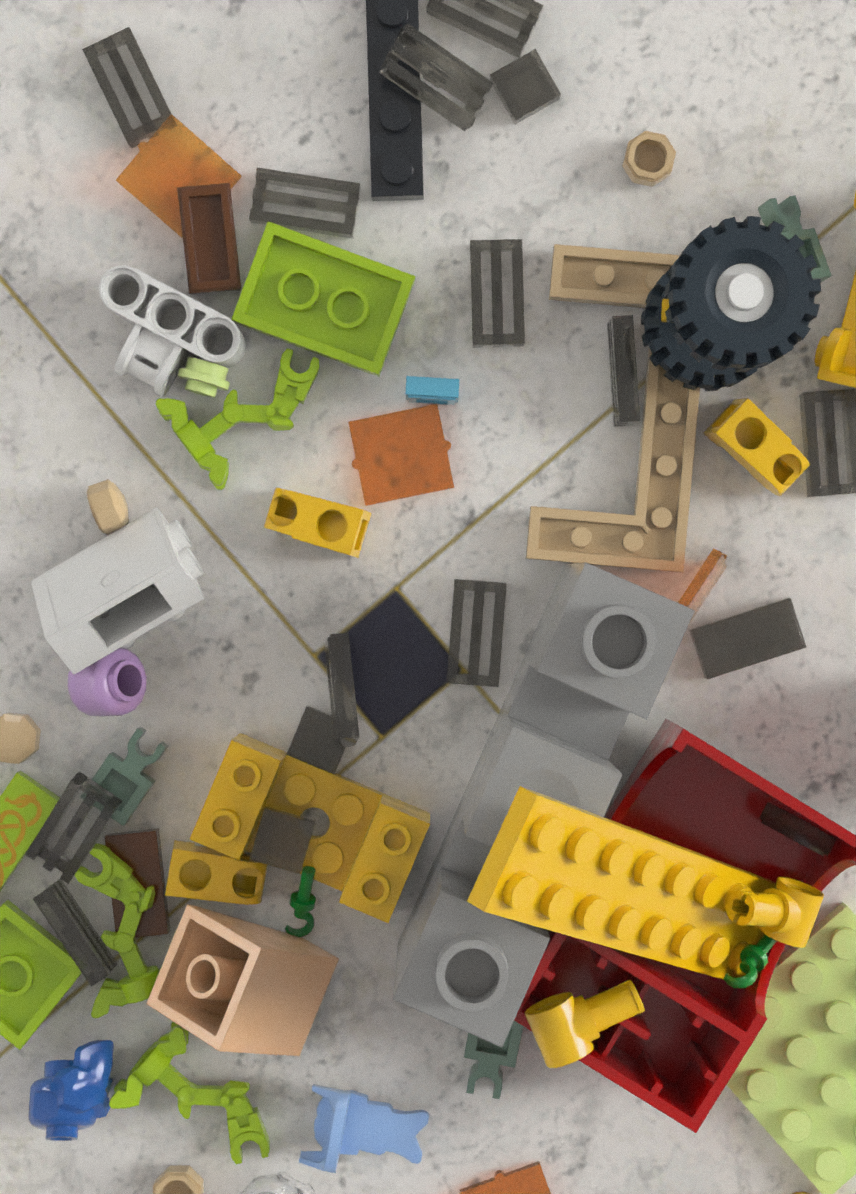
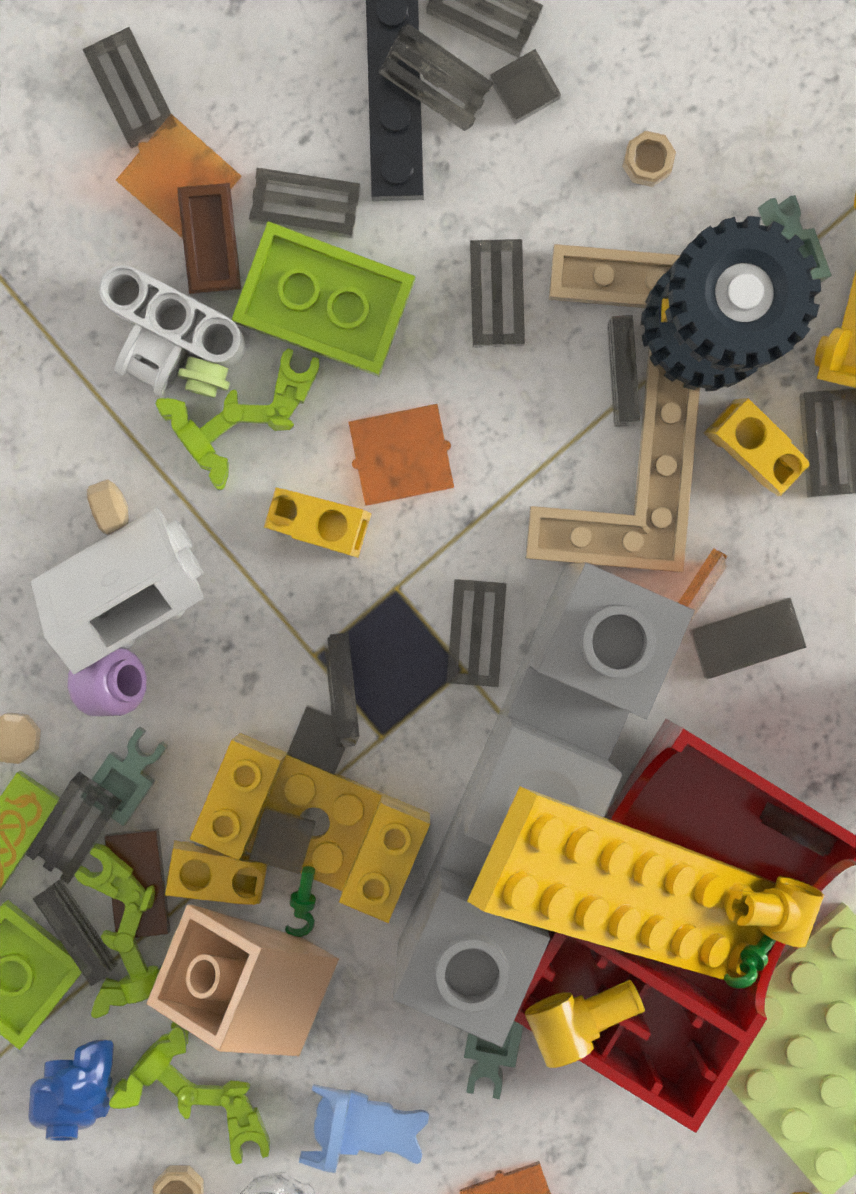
(432, 390): medium azure tile -> none

